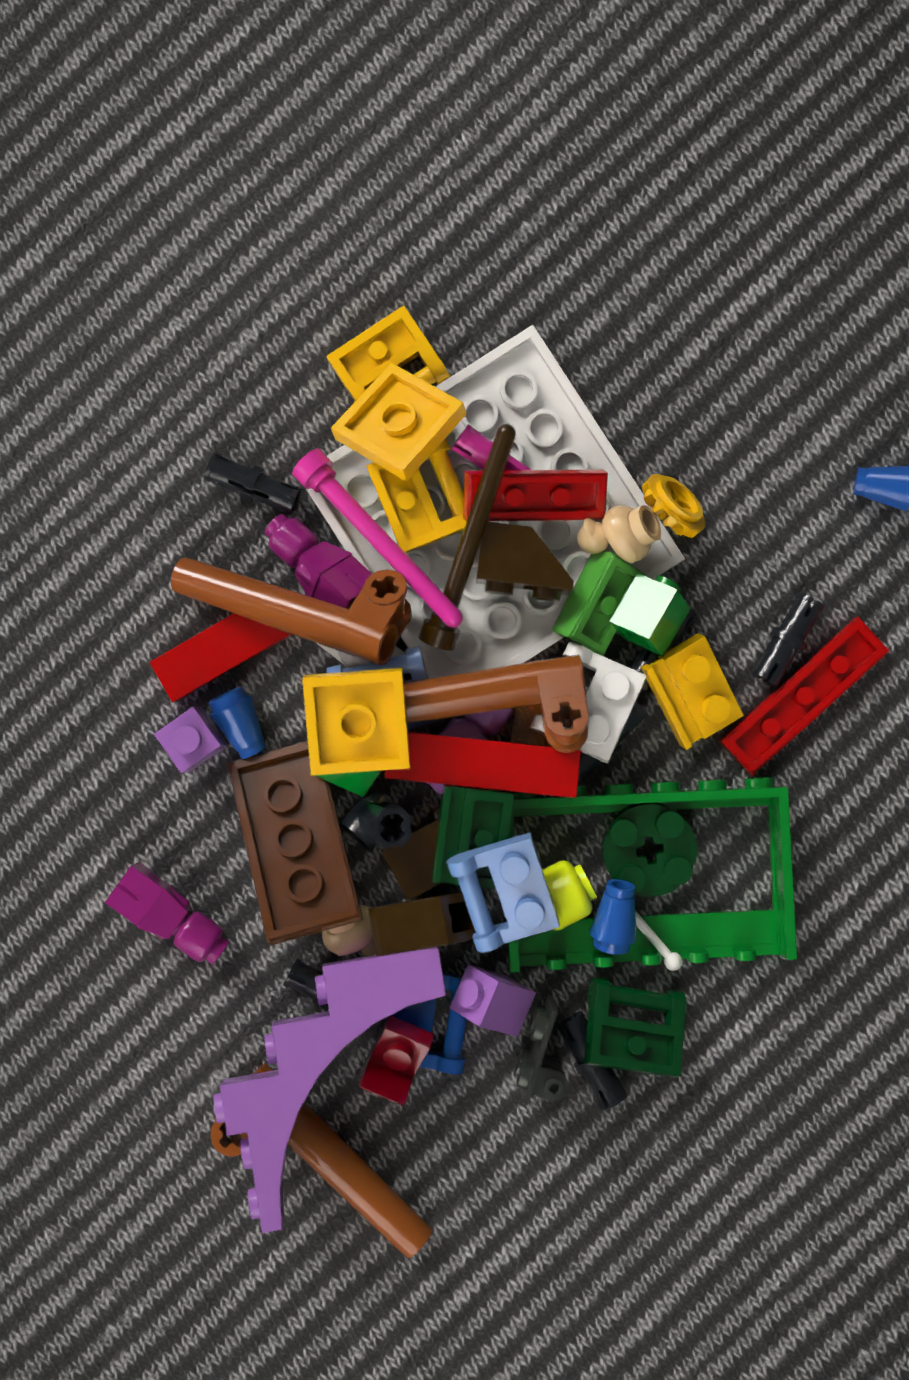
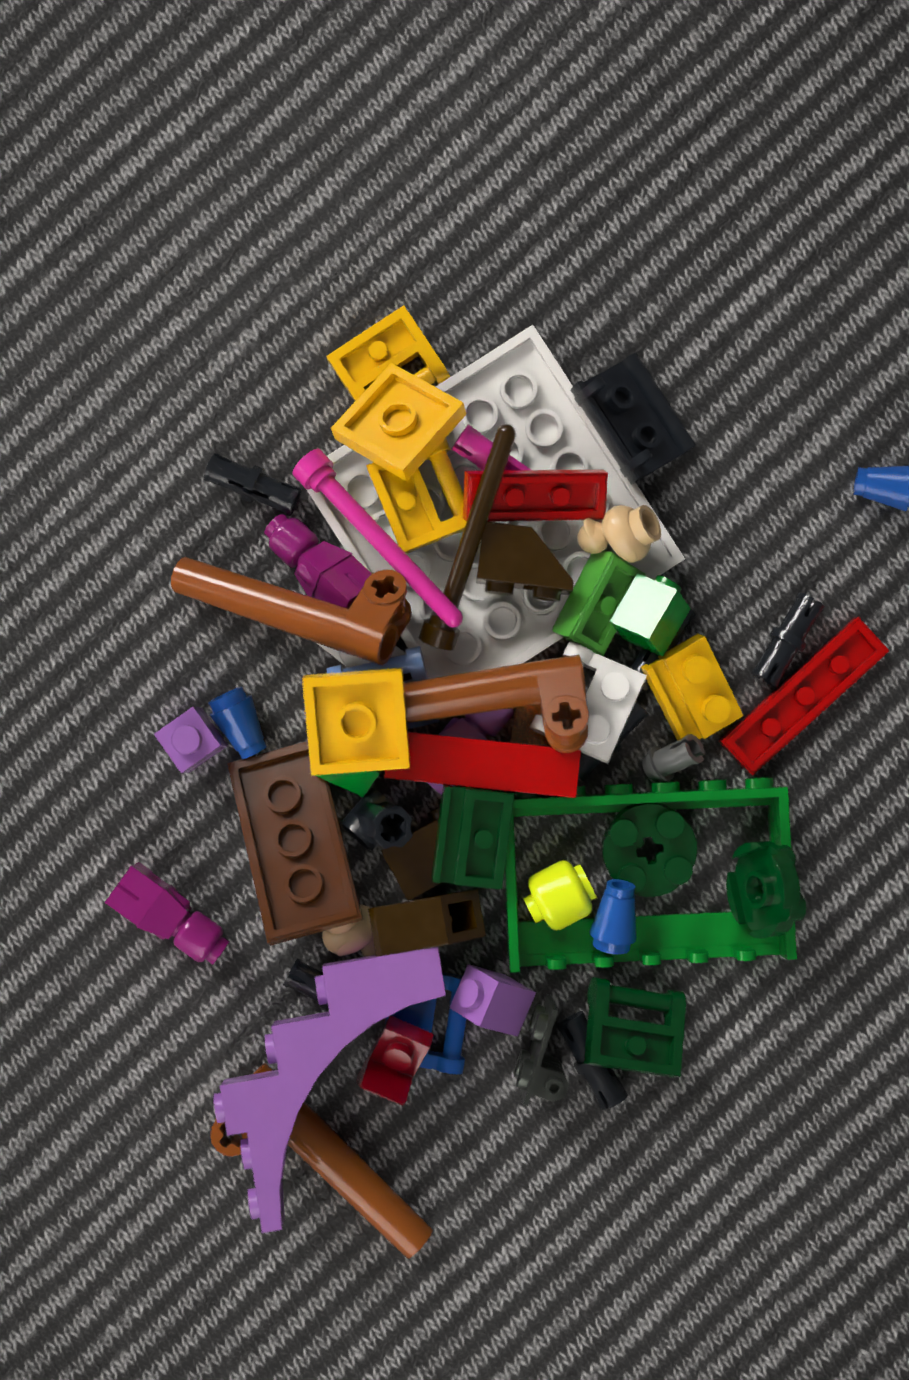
(213, 654): red tile -> none
(519, 887): medium blue plate -> none
(633, 418): none -> black piece
(664, 762): none -> dark grey pin
(672, 960): white hinge -> none
(674, 505): yellow gear -> none
(780, 903): none -> dark green plate

